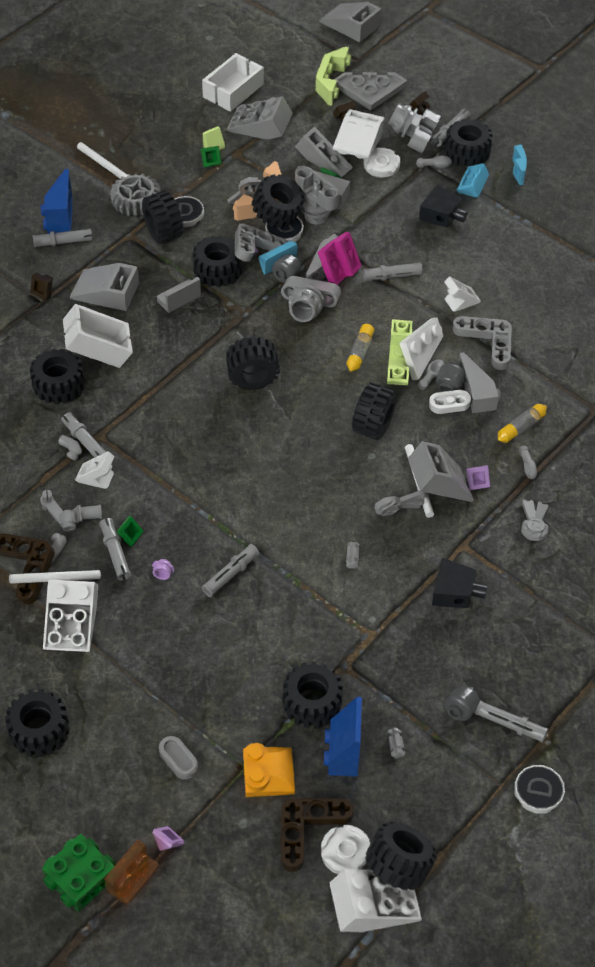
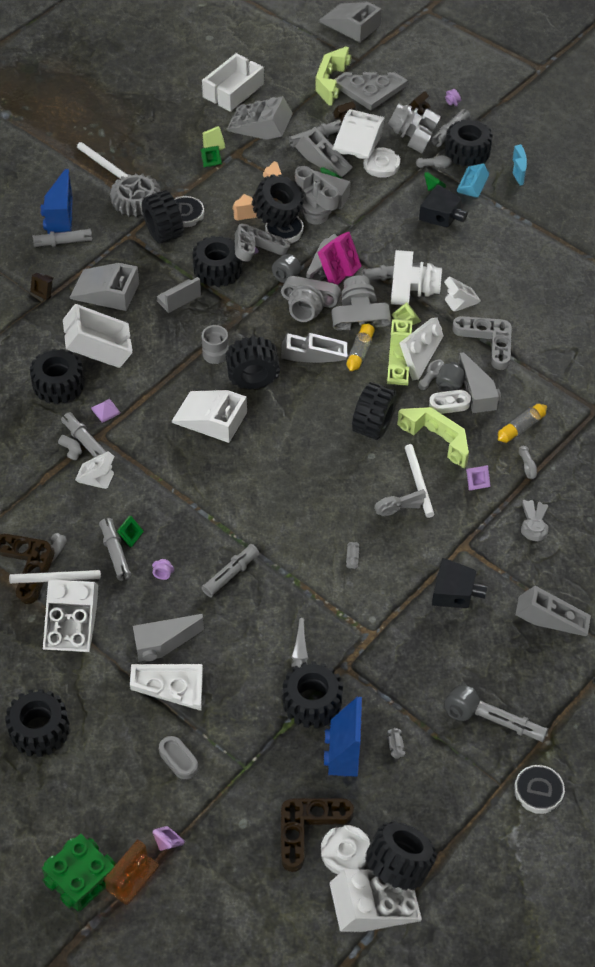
(69, 518): light grey pin -> none
(105, 410): none -> lavender slope
(162, 637): none -> light grey slope
(169, 682): none -> white wing
(212, 413): none -> white slope
(214, 344): none -> light grey wheel
(246, 186): light grey piece -> none
(268, 259): medium azure slope -> none
(268, 770): light orange slope -> none
(300, 652): none -> light grey piece
(313, 349): none -> light grey slope
(324, 129): none -> light grey pin
(359, 305): none -> light grey beam
(407, 313): none -> yellowish green slope
(408, 278): none -> white beam
(415, 418): none -> yellowish green slope
(432, 181): none -> green slope
(438, 472): light grey slope -> none
(452, 97): none -> lavender plate
(551, 612): none -> light grey slope

